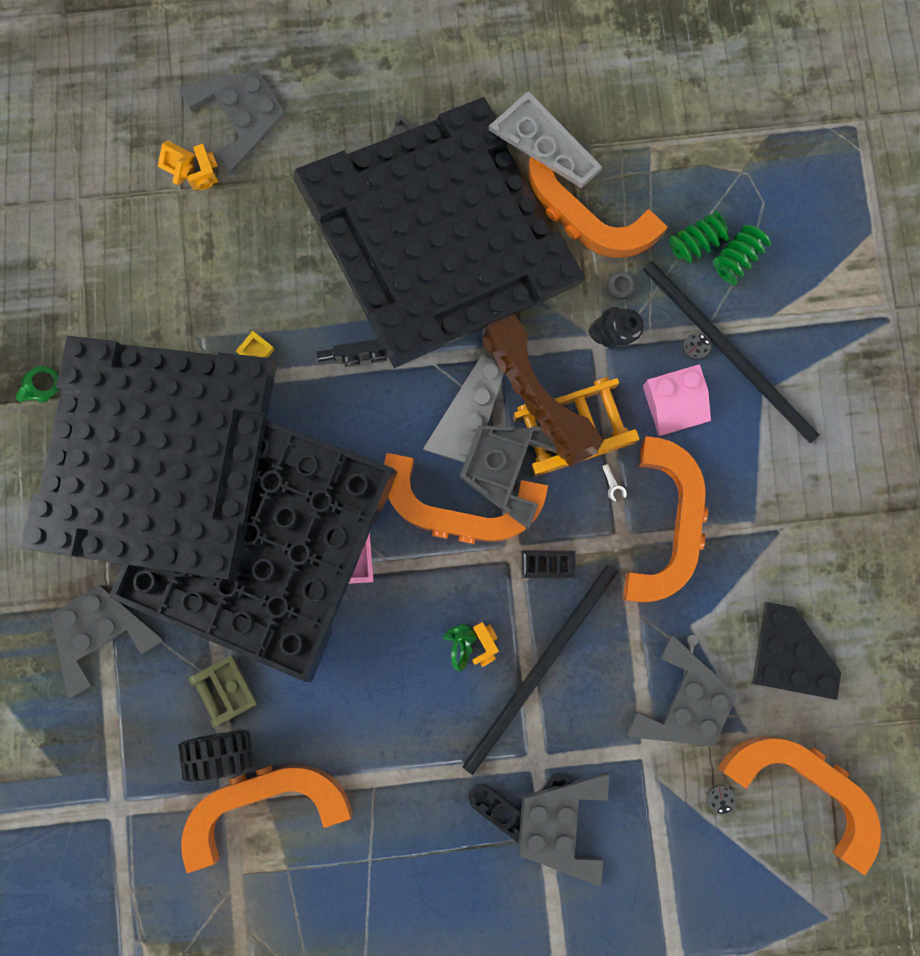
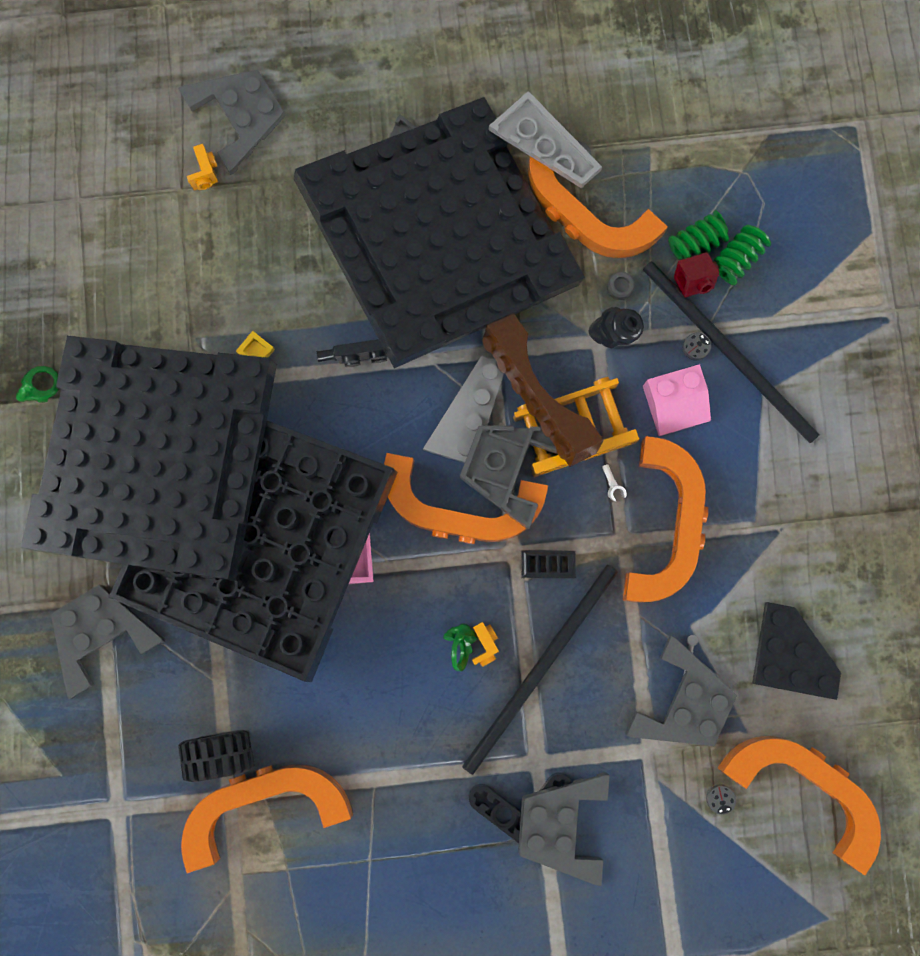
(176, 161): light orange bracket -> none
(230, 686): olive plate -> none
(696, 274): none -> dark red brick

